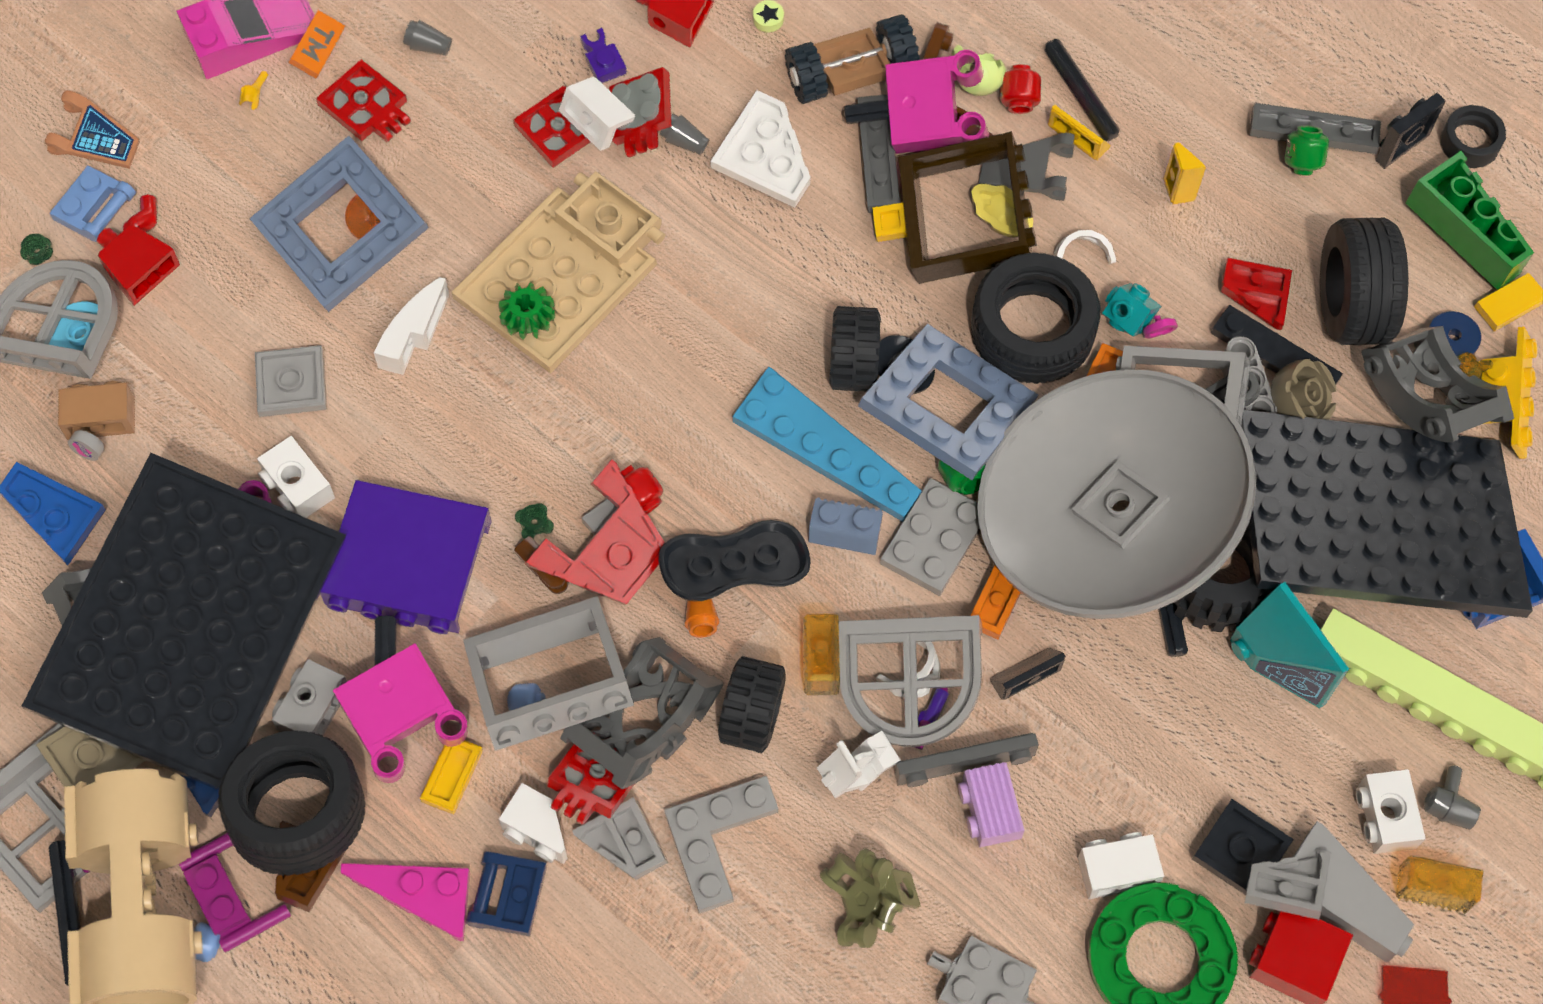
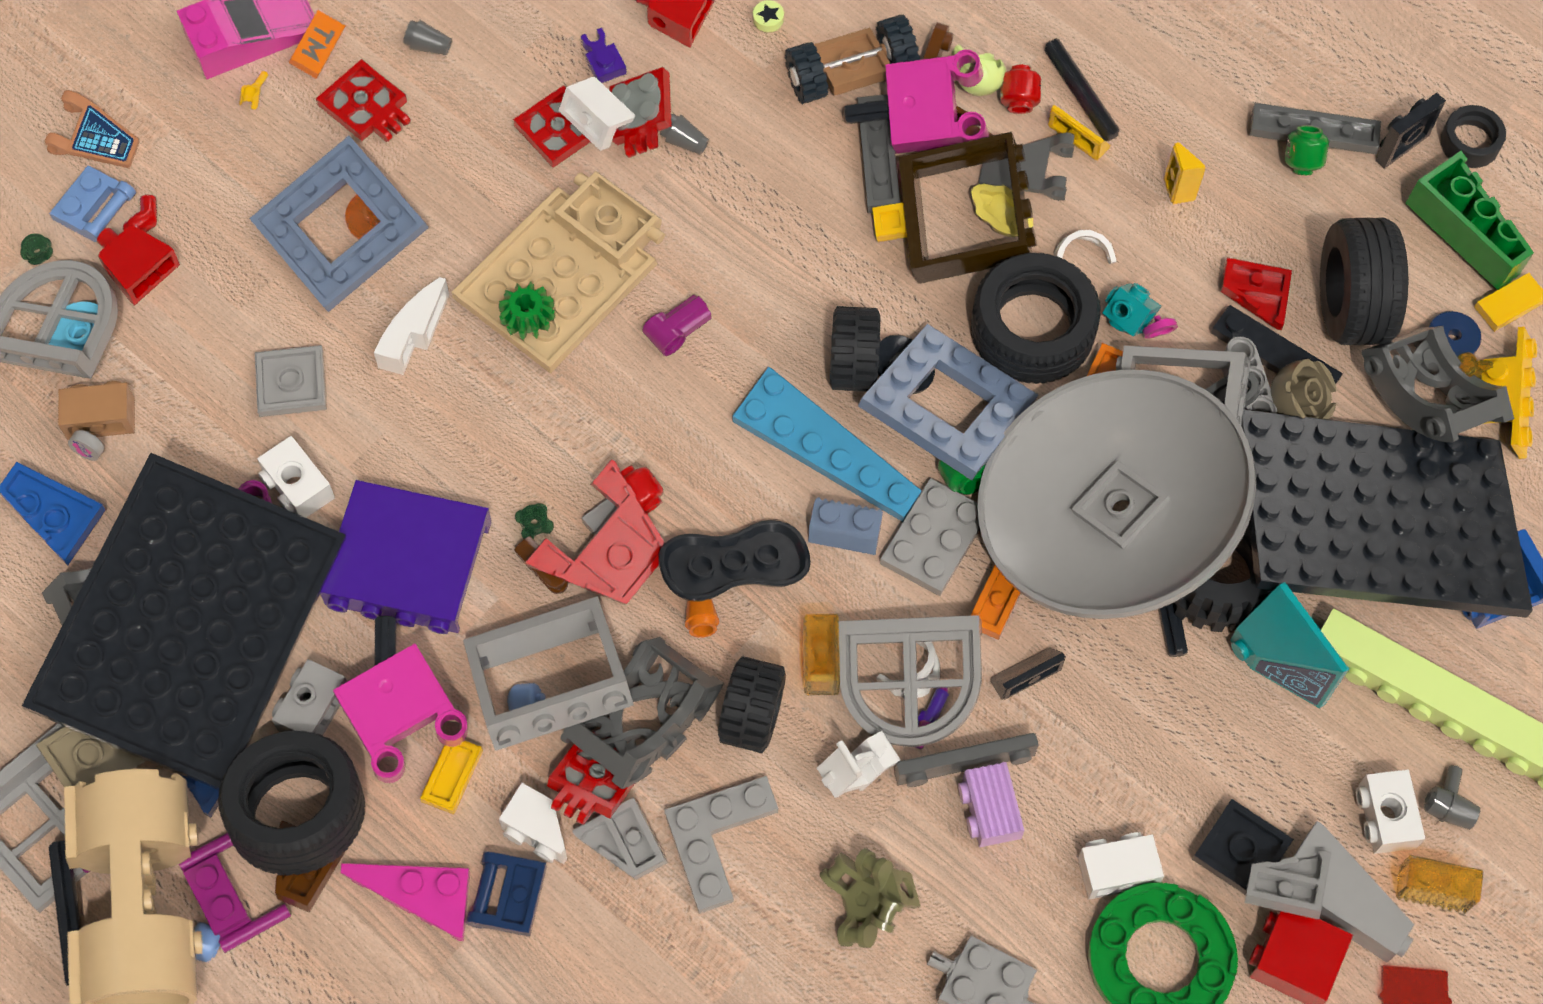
(671, 329): none -> magenta piece
(764, 151): white plate -> none

